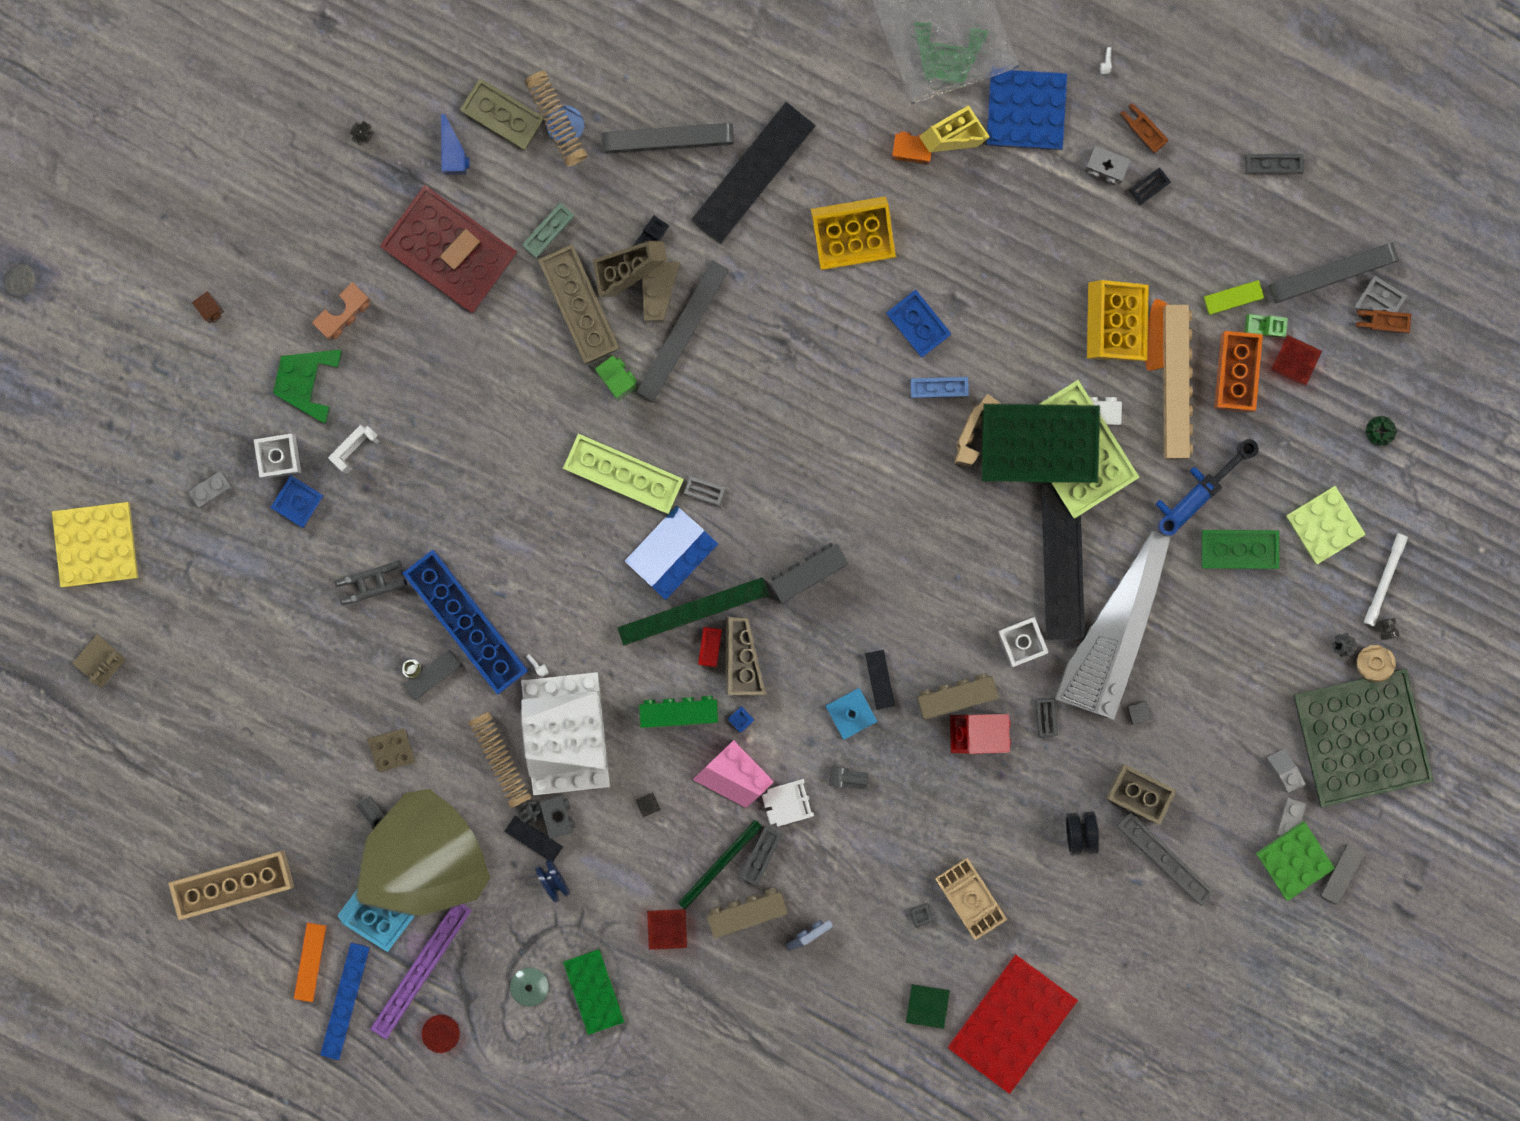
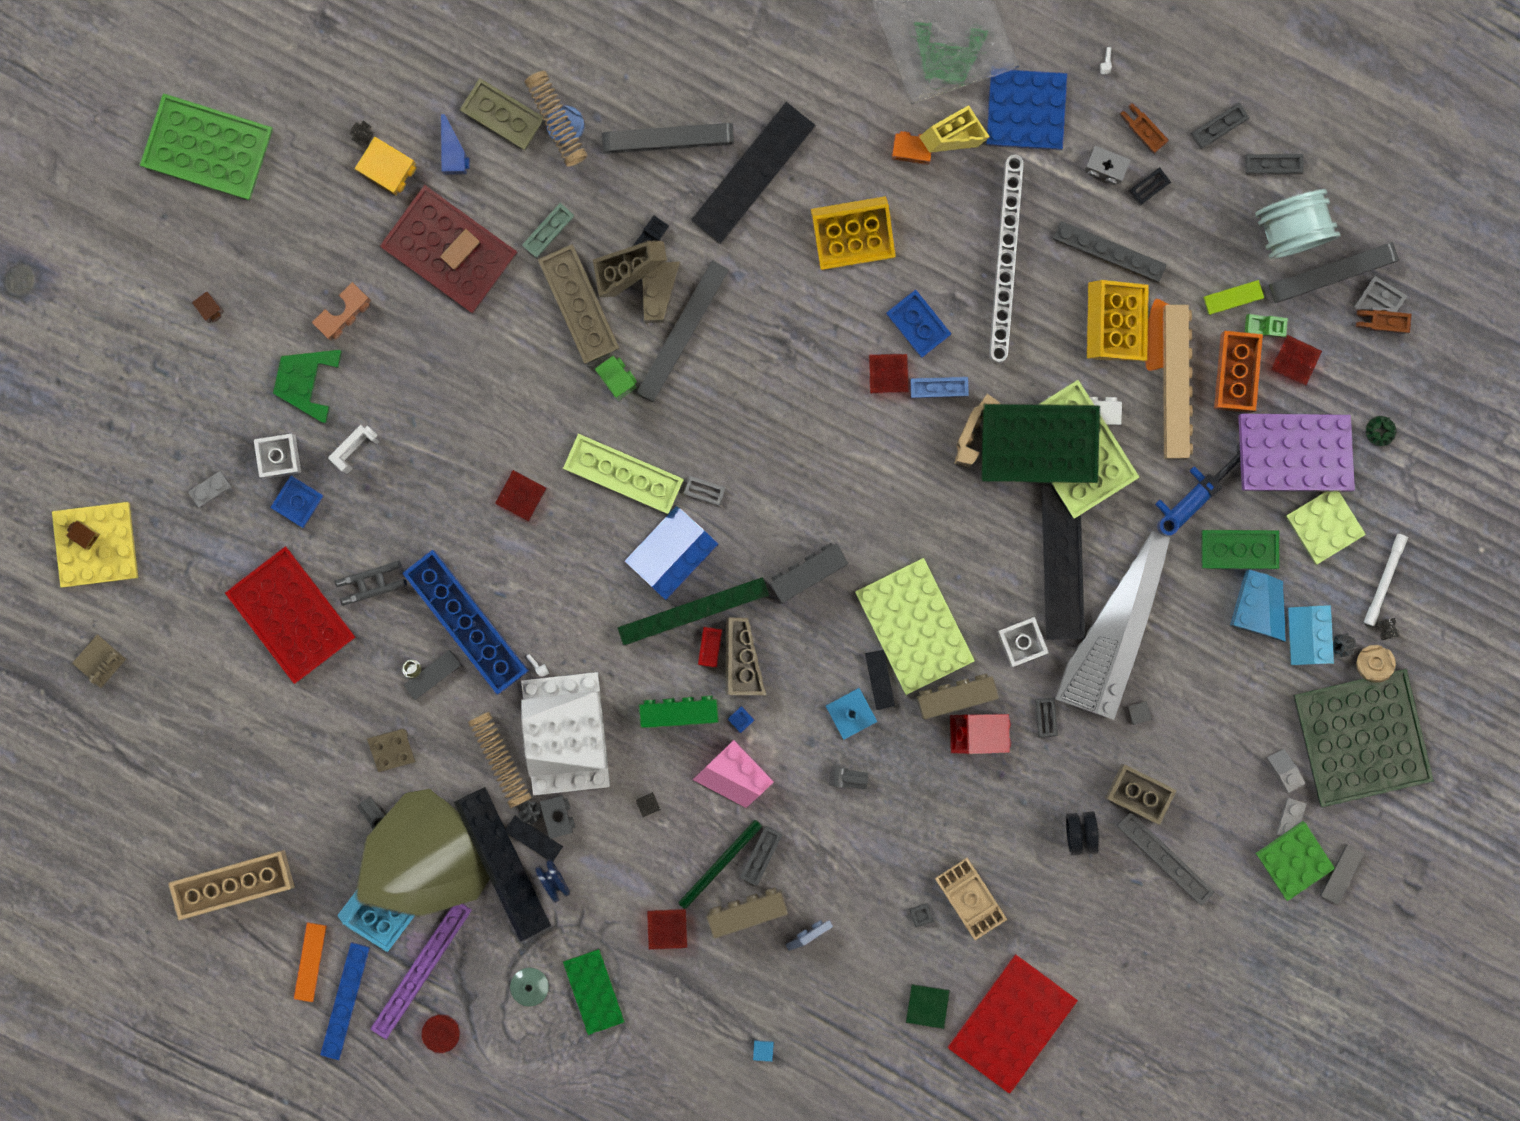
(82, 534): none -> reddish brown brick
(206, 146): none -> bright green plate
(290, 615): none -> red plate
(386, 166): none -> yellow brick
(502, 864): none -> black plate
(521, 495): none -> clear red plate
(763, 1050): none -> dark azure tile
(787, 803): white plate -> none
(888, 373): none -> clear red plate
(914, 626): none -> yellowish green plate
(1010, 250): none -> white beam
(1109, 251): none -> dark grey plate
(1220, 126): none -> dark grey tile
(1260, 606): none -> dark azure wedge
(1296, 452): none -> medium lavender plate
(1297, 224): none -> light aqua wheel
(1310, 635): none -> medium azure slope

